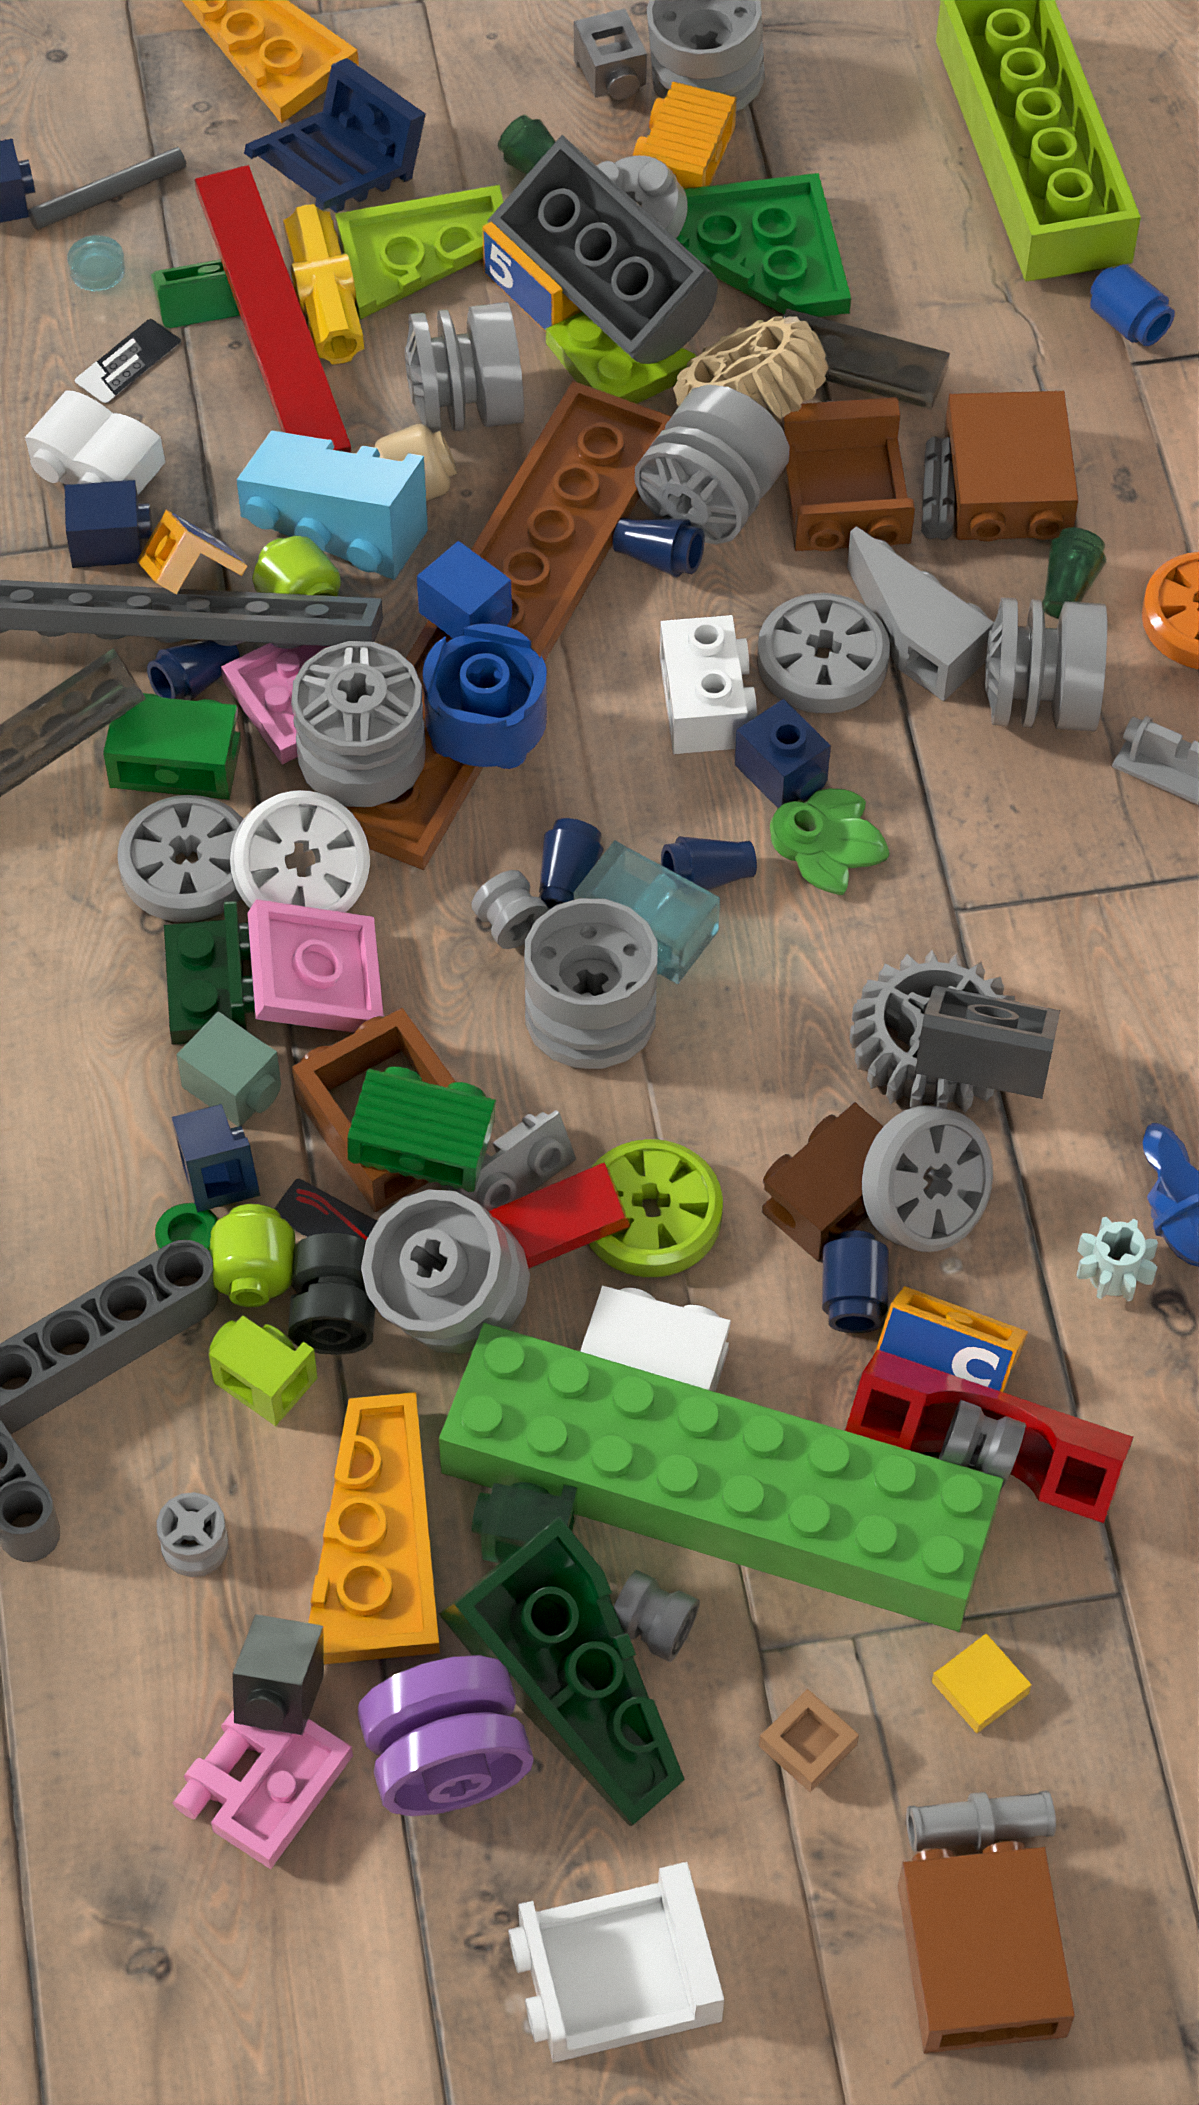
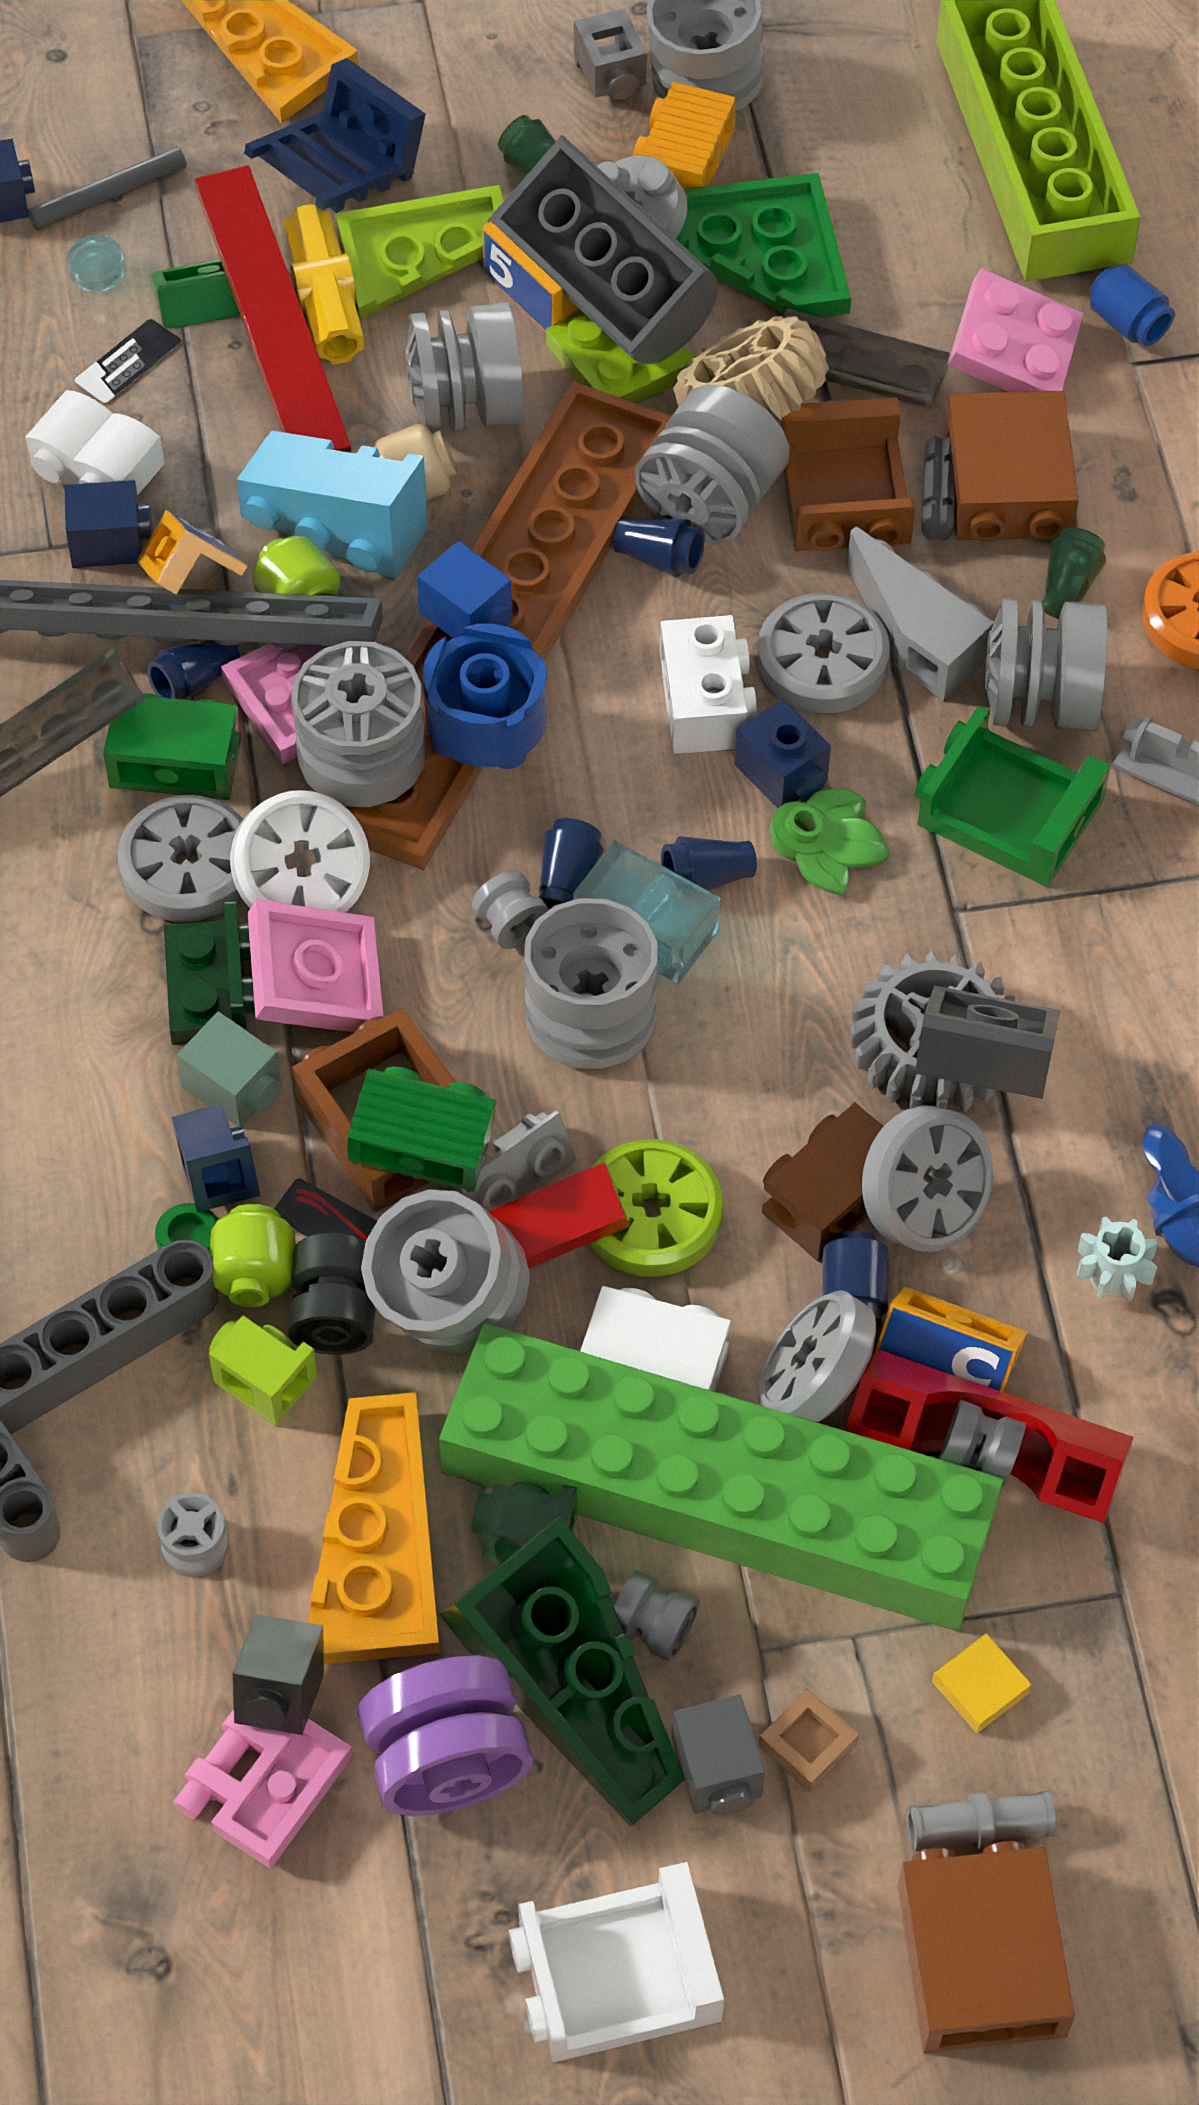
(718, 1755): none -> dark grey brick
(819, 1357): none -> light grey wheel
(1008, 800): none -> green panel
(1014, 336): none -> bright pink plate

